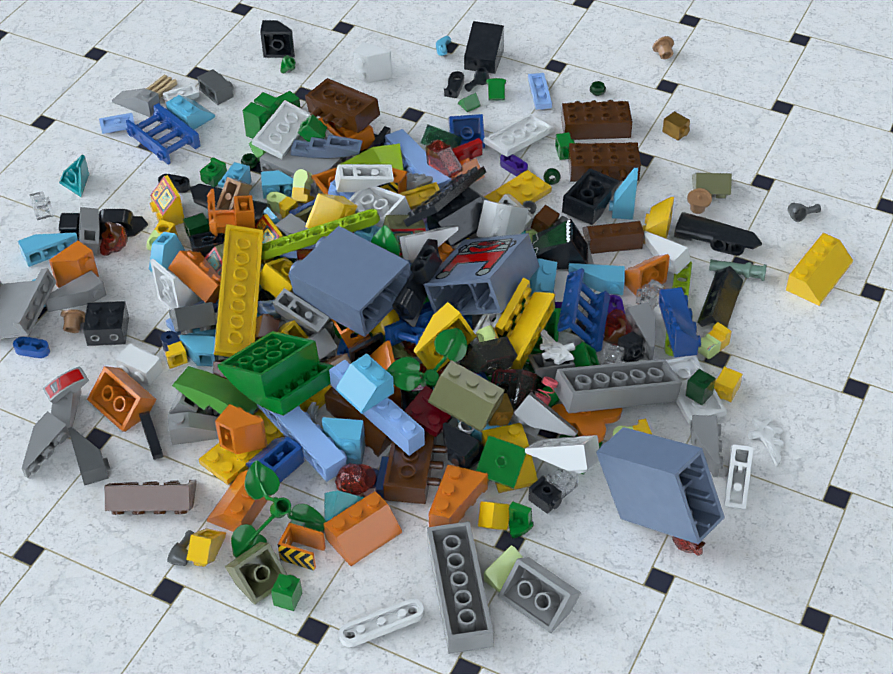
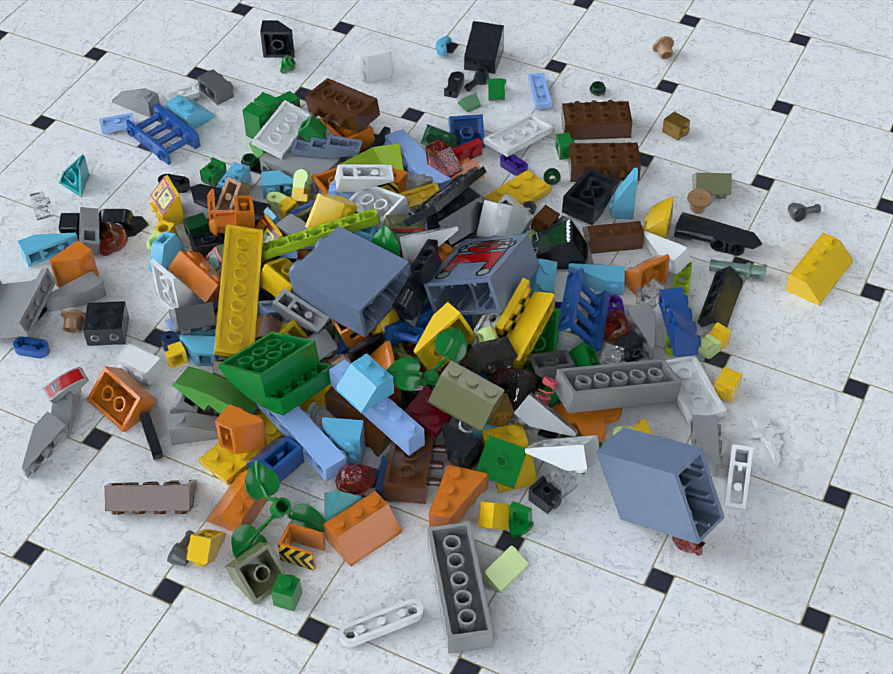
(89, 458): dark grey slope -> none
(159, 85): tan tile -> none
(538, 594): light grey slope -> none
(555, 350): white piece -> none
(700, 386): dark green brick -> none

